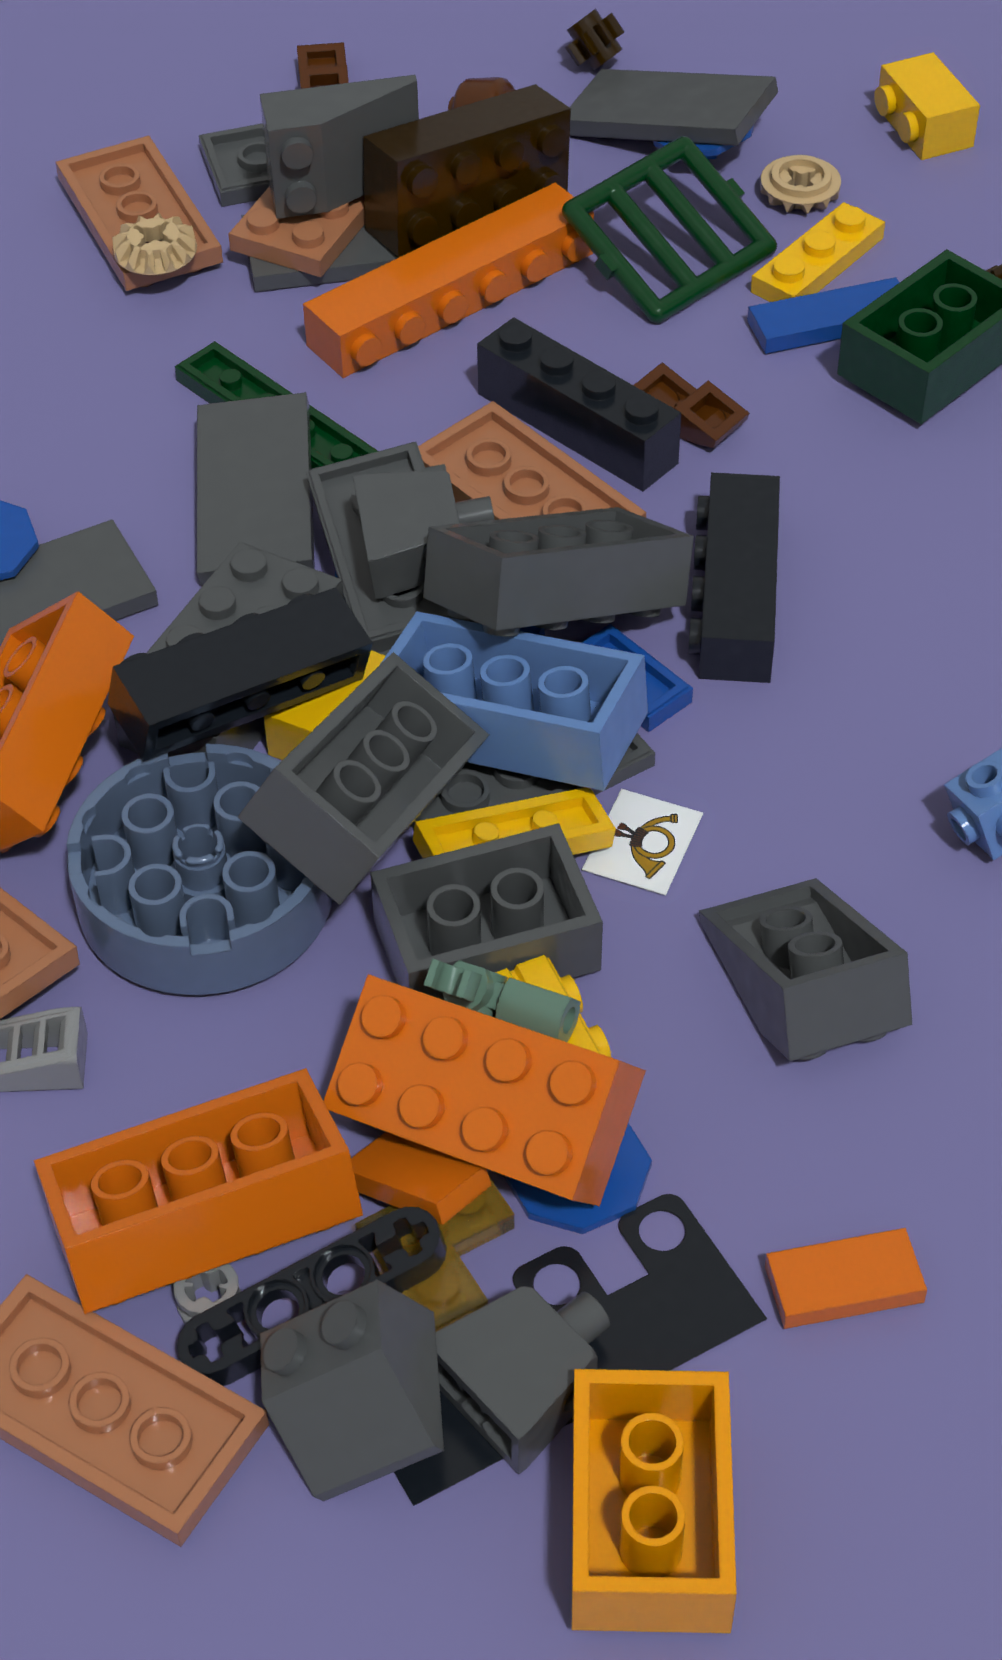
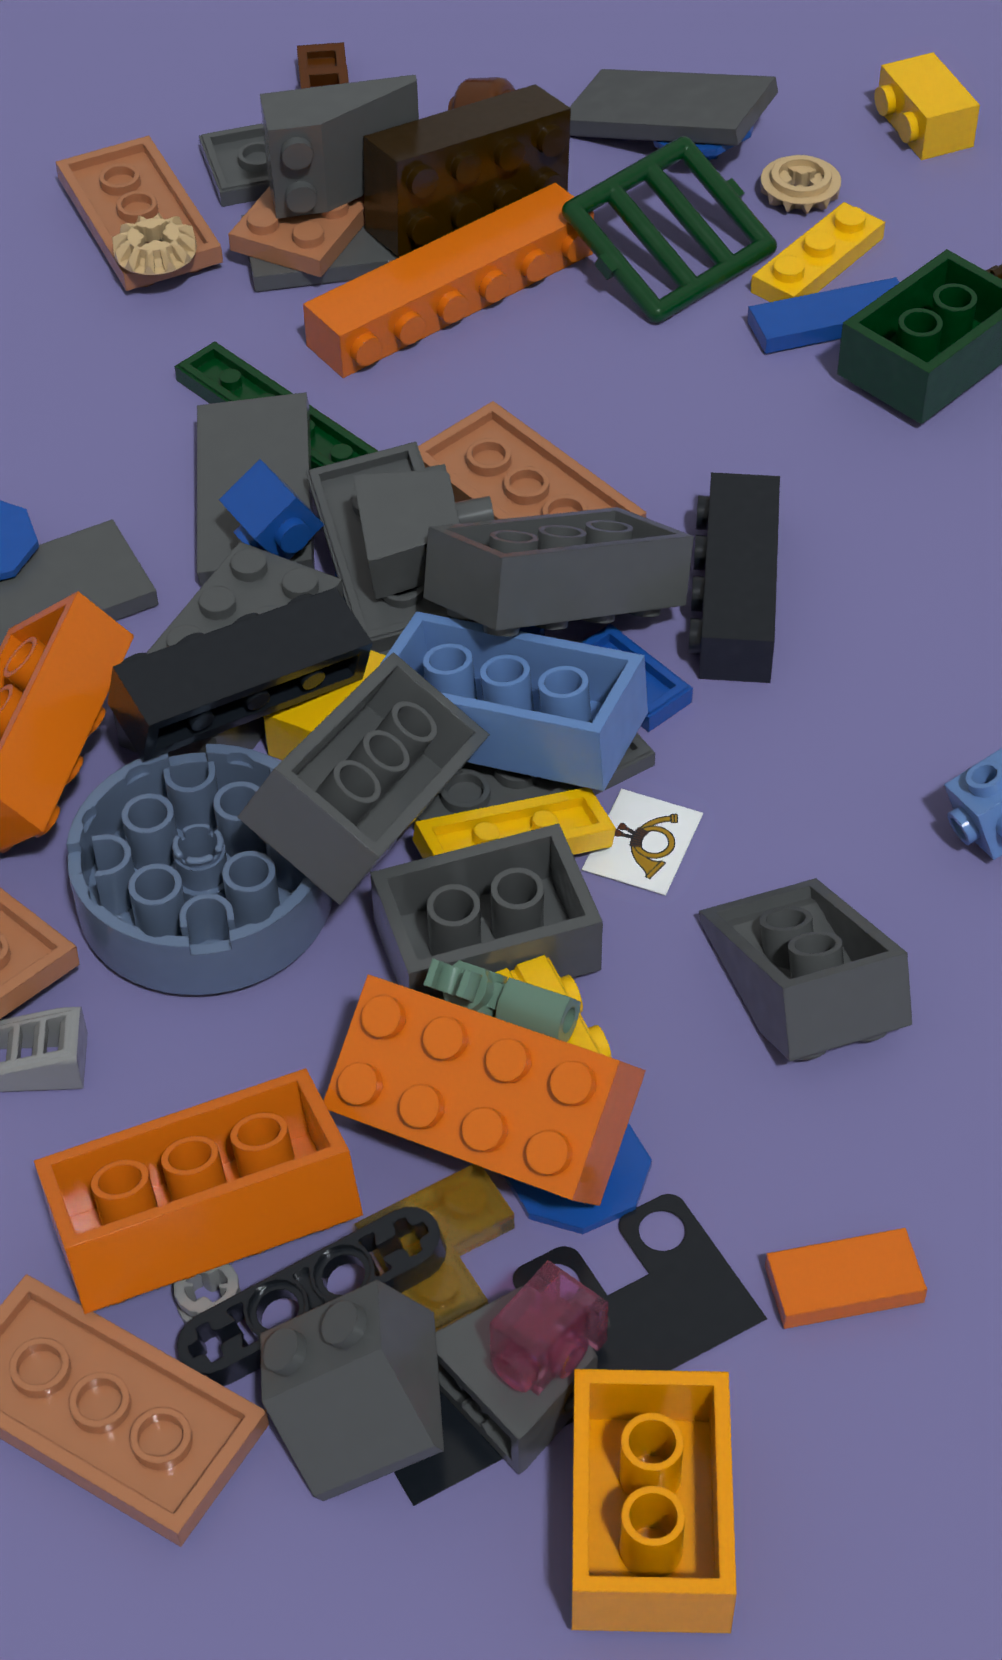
(270, 513): none -> blue brick
(417, 1176): orange tile -> none
(546, 1330): none -> clear pink brick
(579, 403): black brick -> none
(594, 39): dark brown gear -> none
(705, 412): reddish brown slope -> none

